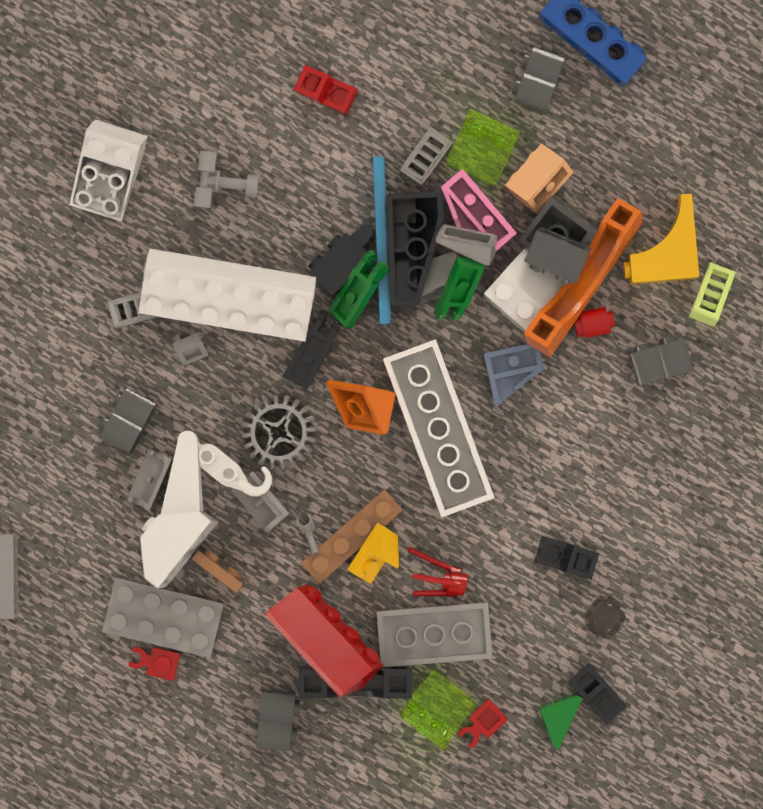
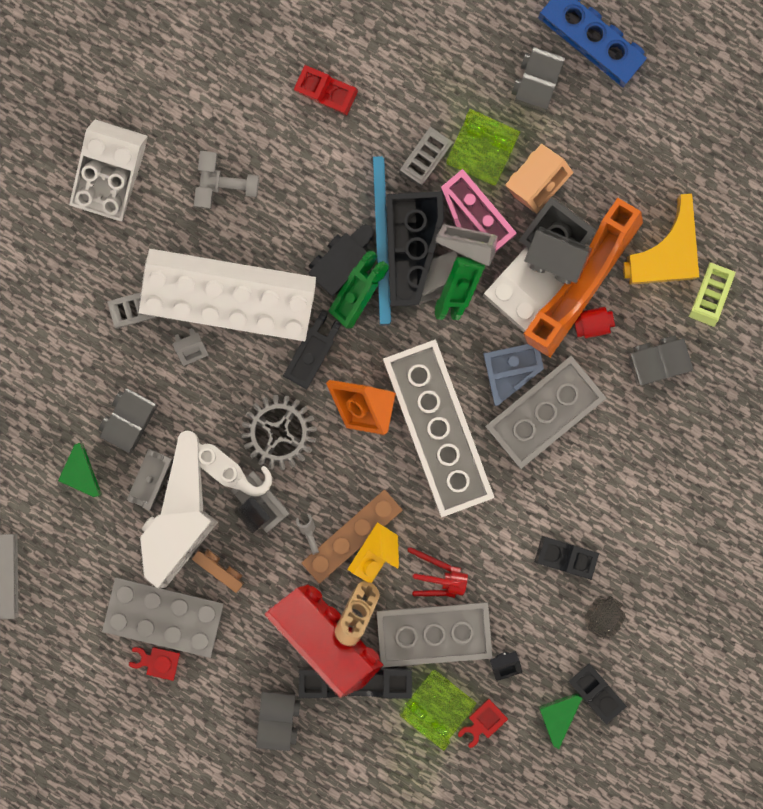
(79, 472): none -> green slope
(252, 514): none -> black slope
(349, 618): none -> tan beam
(506, 665): none -> black plate
(545, 412): none -> light grey plate

